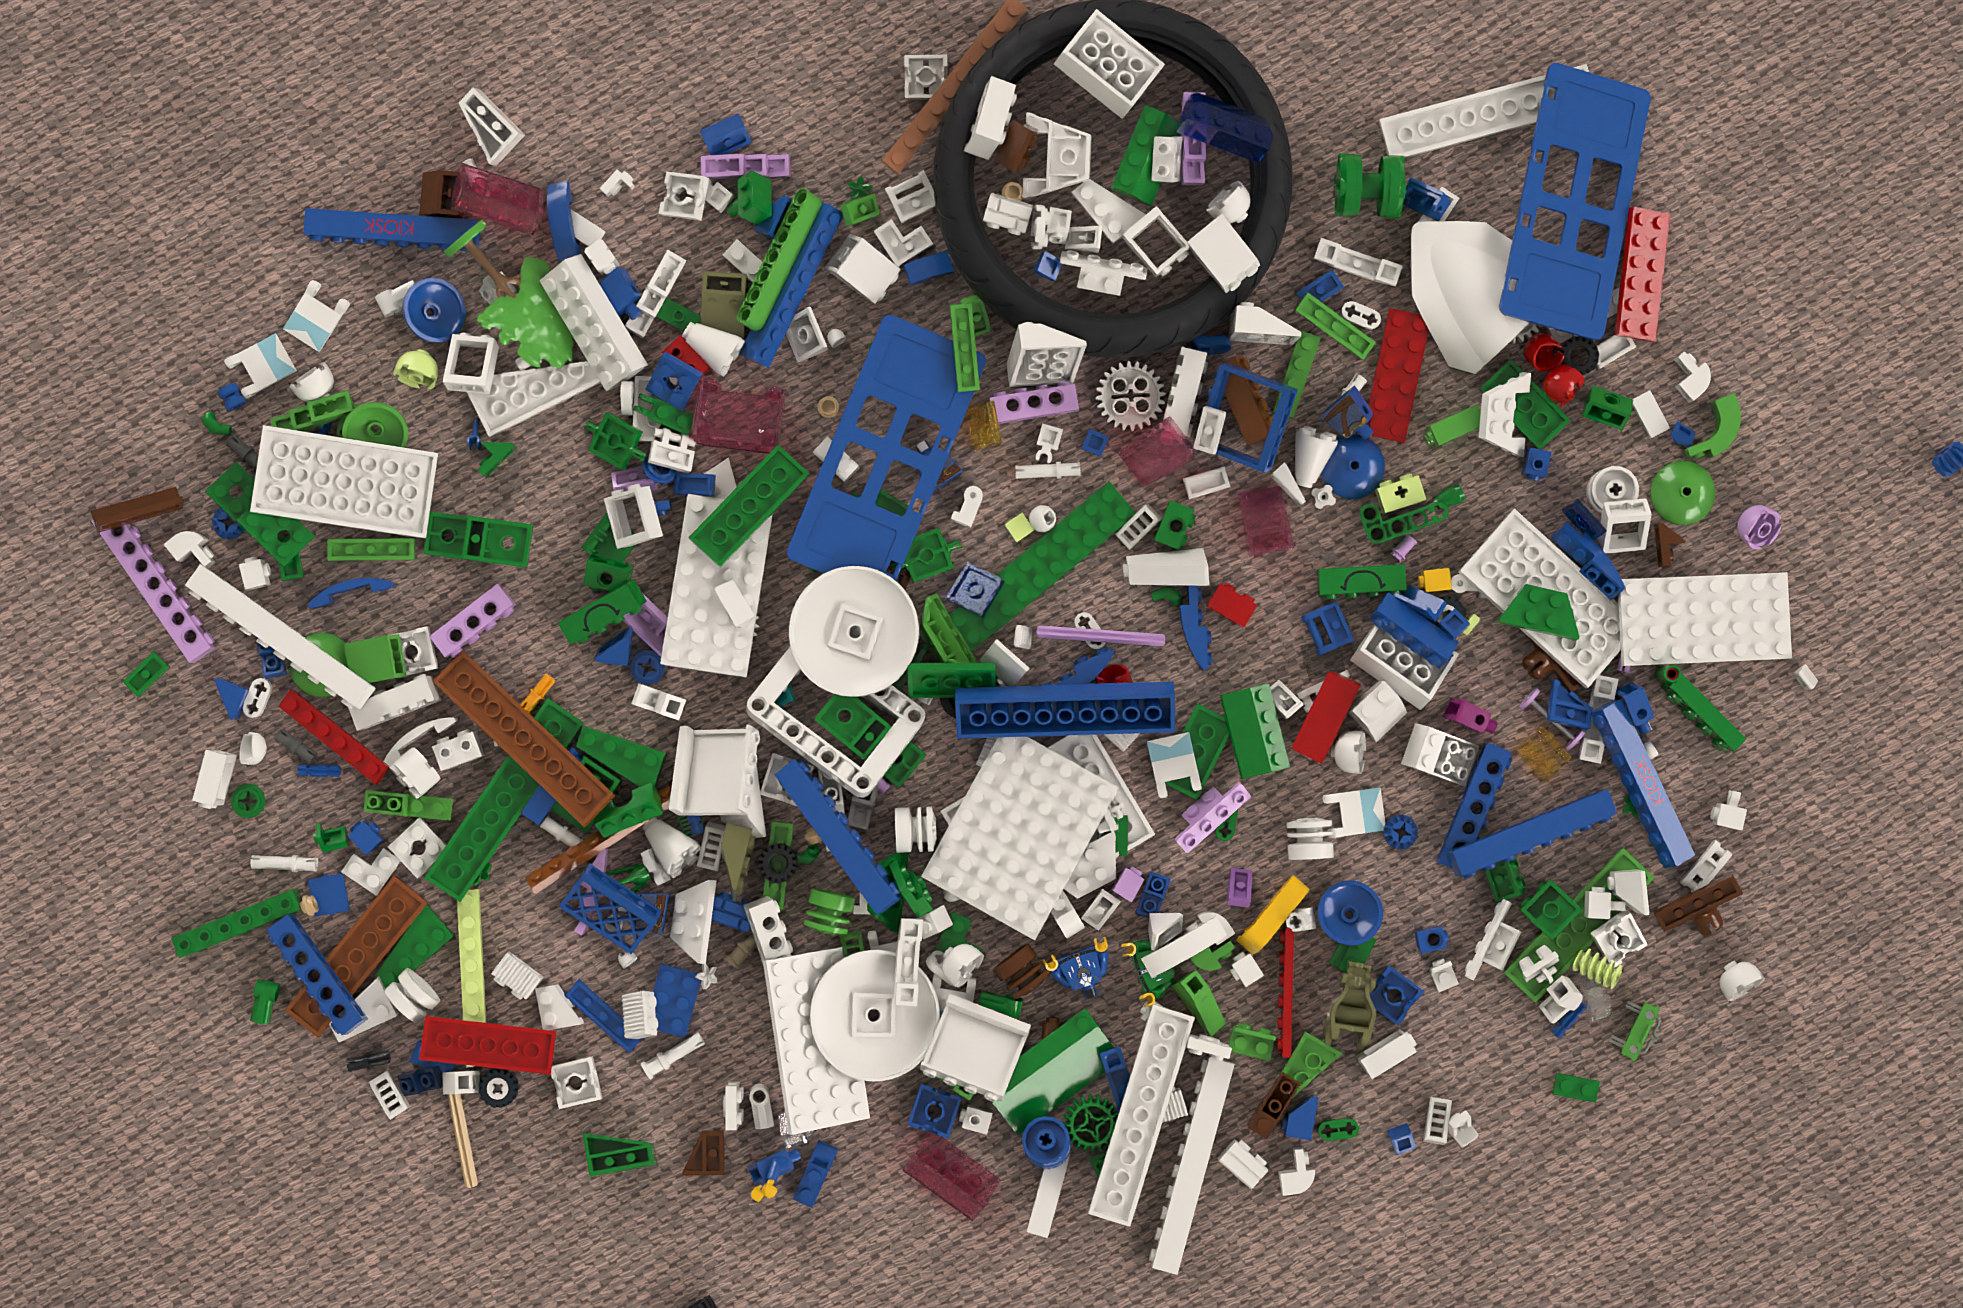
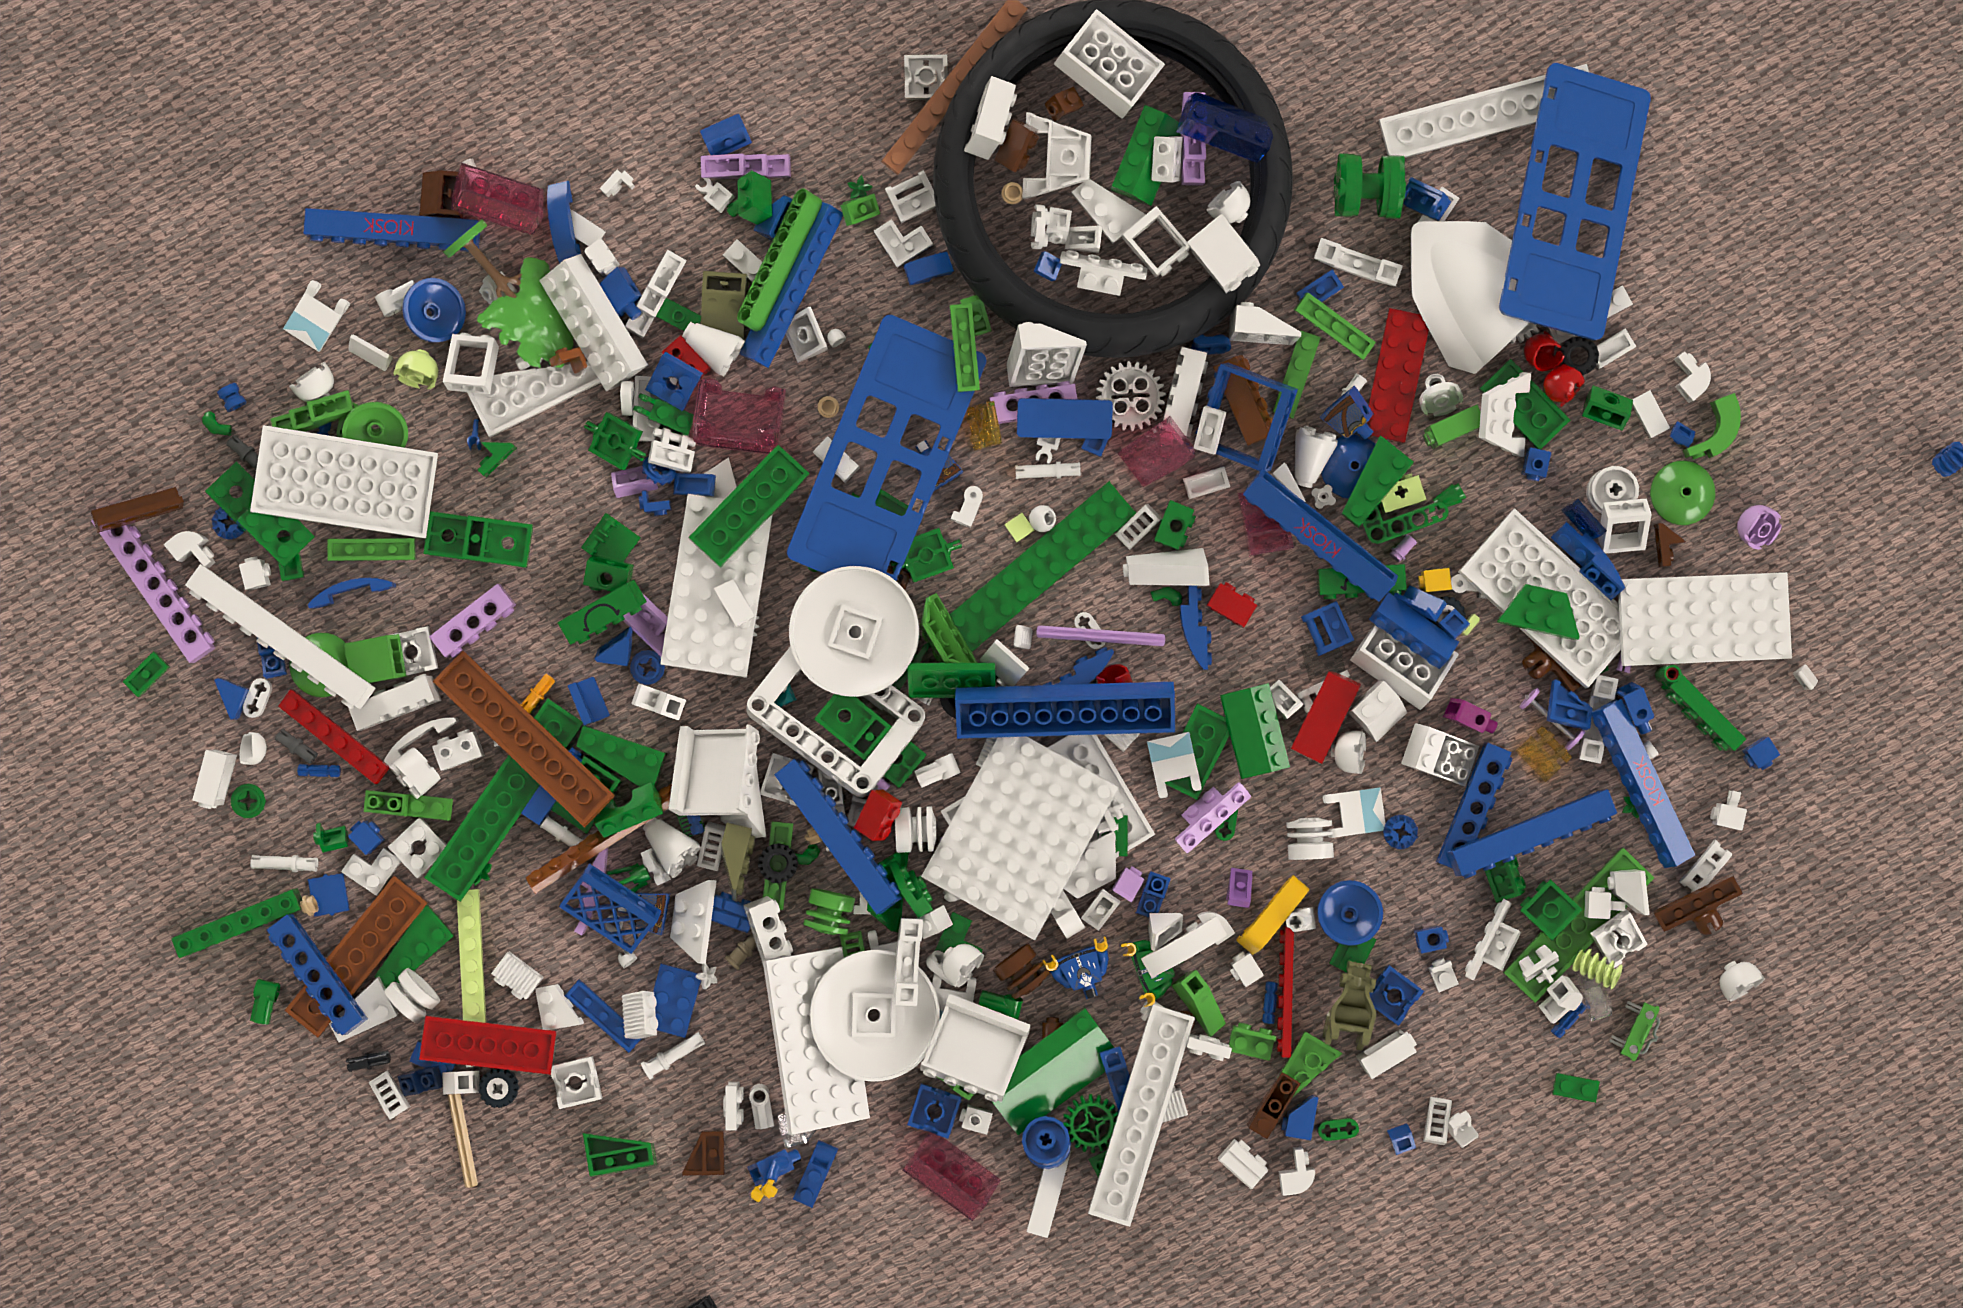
(265, 362): white flag -> none
(369, 352): none -> white slope
(491, 126): white wedge -> none
(574, 356): none -> dark orange bracket
(588, 701): none -> blue panel
(619, 520): white window -> none
(688, 208): white brick -> none
(863, 268): white slope -> none
(878, 815): none -> red brick
(941, 769): none -> white piece
(975, 590): clear blue tile -> none
(1007, 213): white brick -> none
(1063, 103): none -> reddish brown bracket
(1064, 418): none -> blue piece
(1192, 1165): white brick -> none
(1208, 959): bright green brick -> none
(1270, 1002): none -> blue axle
(1320, 535): none -> blue brick
(1358, 320): white beam -> none
(1377, 479): none -> green wing
(1441, 397): none -> white tile
(1642, 274): plate -> none
(1760, 753): none -> blue brick

